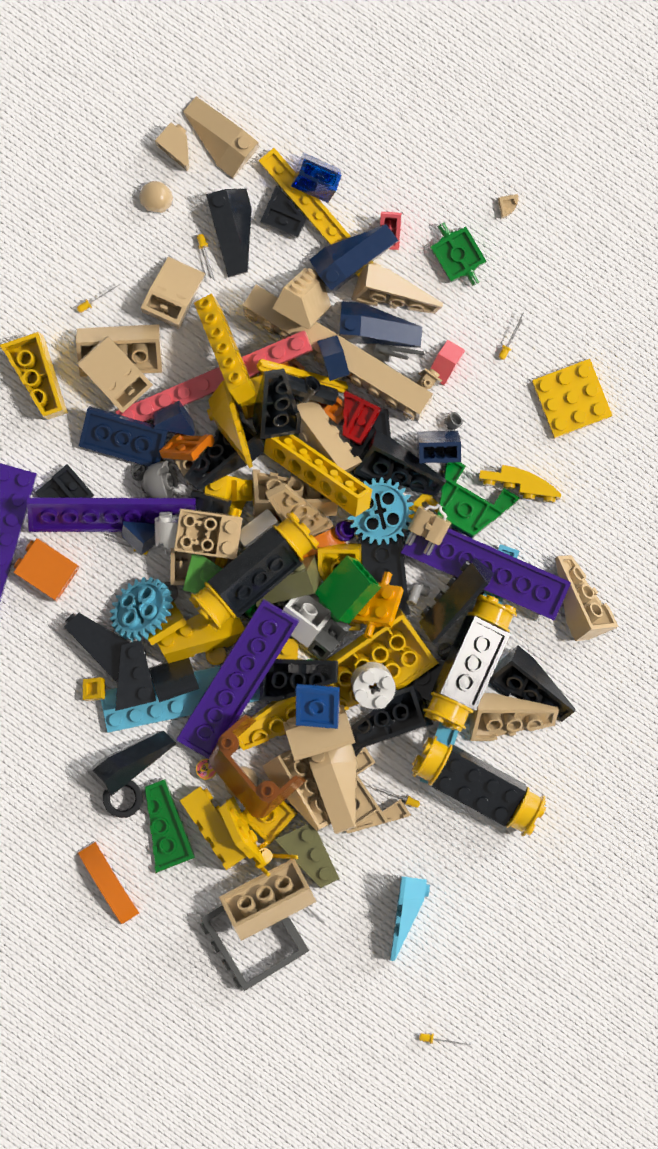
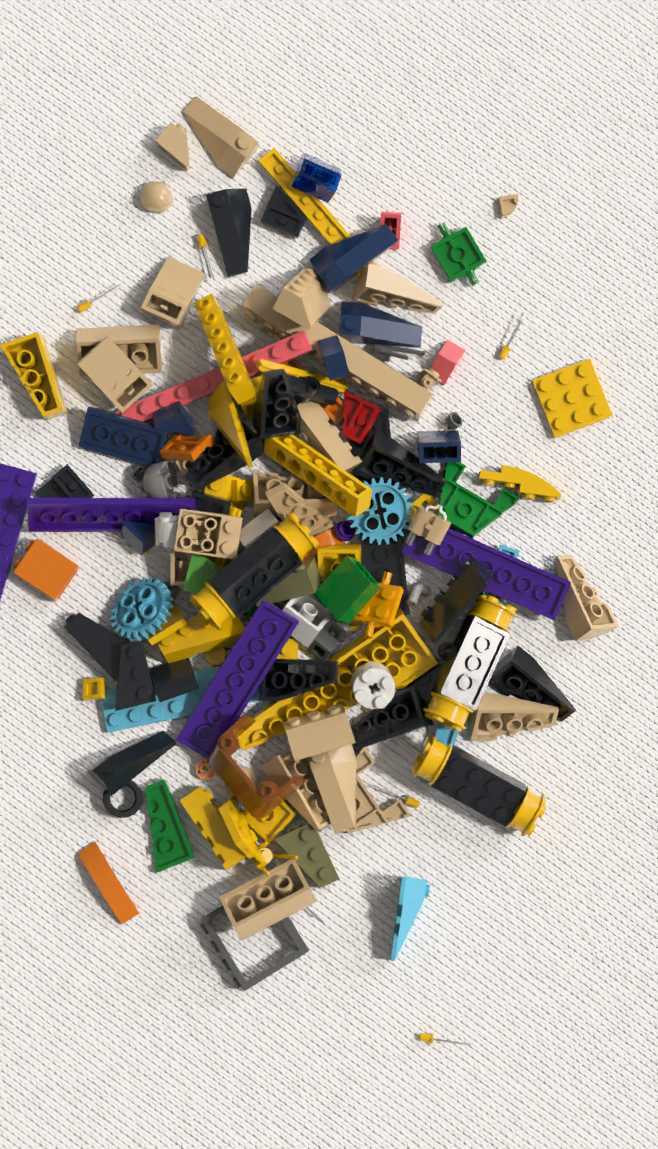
(317, 706): blue plate -> none

